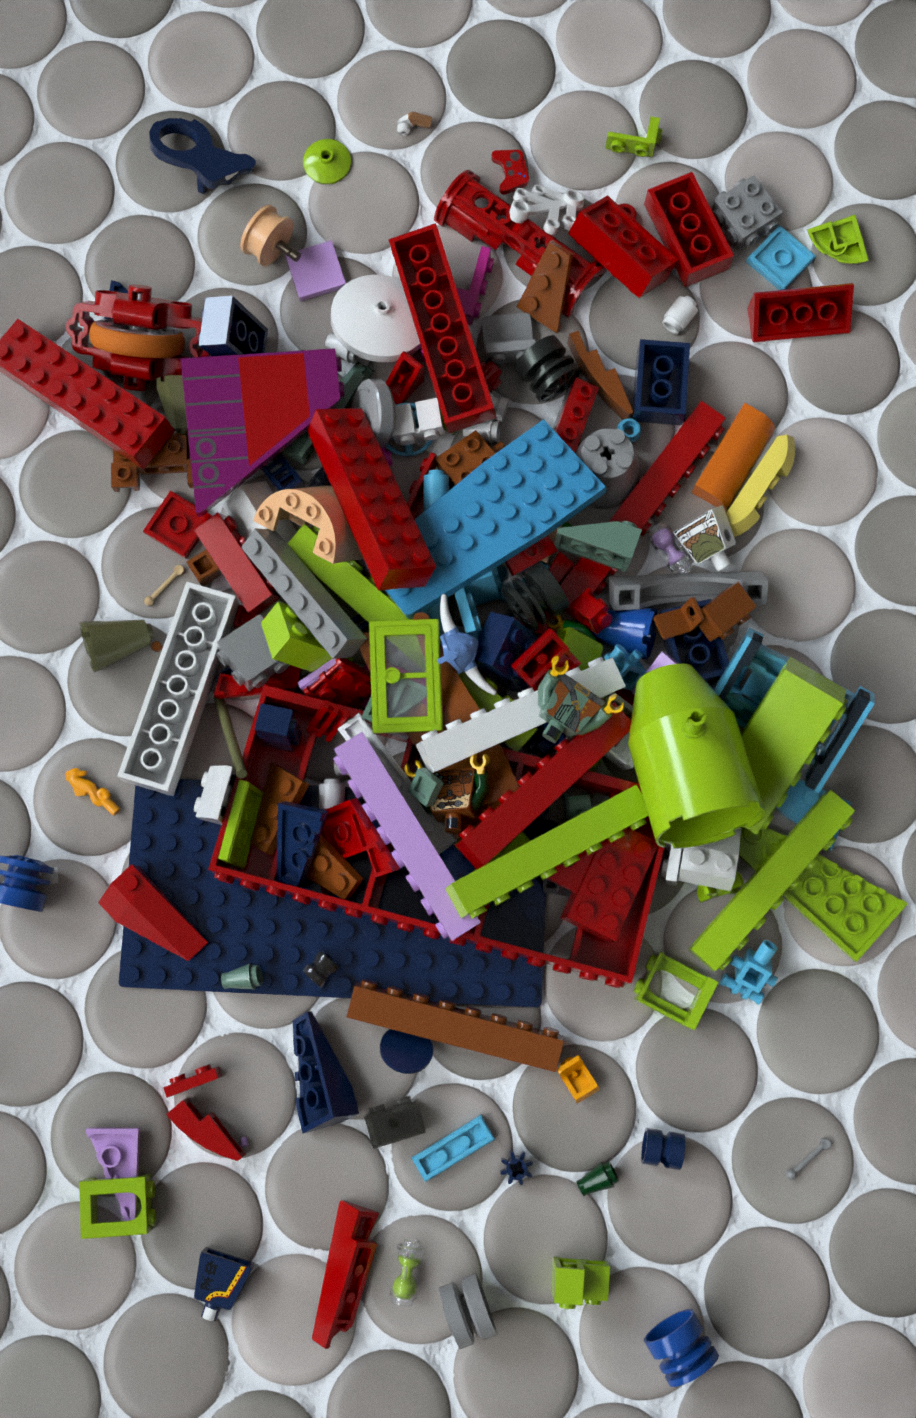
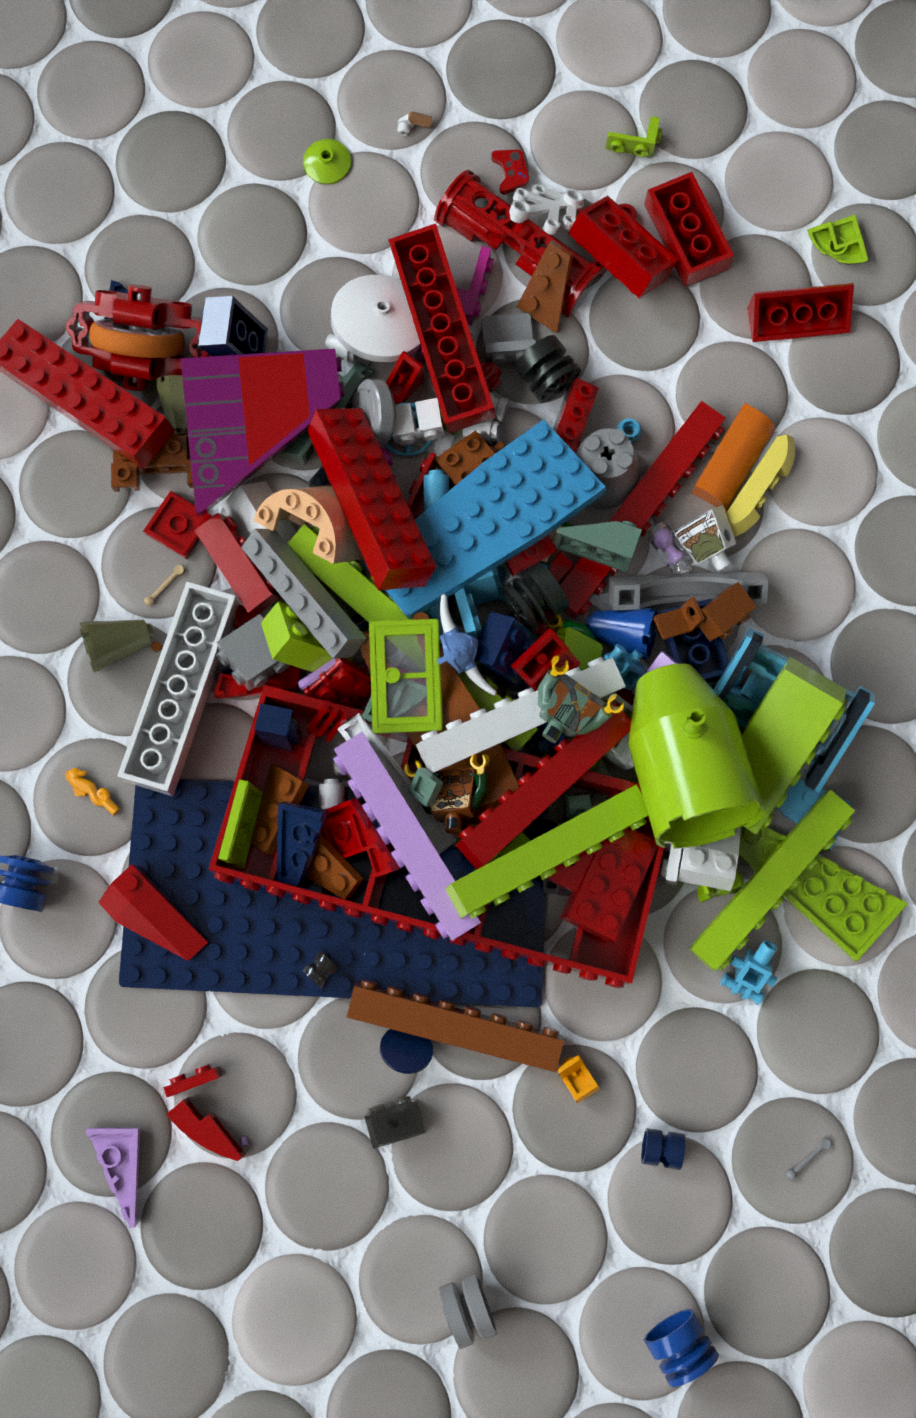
(138, 1185): lime panel -> none
(204, 568): dark orange slope -> none
(210, 164): dark blue animal -> none
(216, 793): white slope -> none
(220, 1281): dark blue torso -> none
(230, 737): olive axle -> none
(244, 977): sand green cone -> none
(268, 236): light nougat wheel -> none
(297, 482): dark blue slope -> none
(316, 271): lavender tile -> none
(324, 1087): dark blue wedge -> none
(345, 1271): red wedge -> none
(405, 1286): clear piece -> none
(453, 1148): medium azure tile -> none
(518, 1175): dark blue gear -> none
(579, 1281): lime brick -> none
(591, 612): red brick -> none
(598, 1179): dark green cone -> none
(608, 381): dark orange slope -> none
(661, 382): dark blue brick -> none
(680, 314): white brick -> none
(705, 985): lime panel -> none
(746, 212): light grey brick -> none
(780, 258): medium azure tile -> none

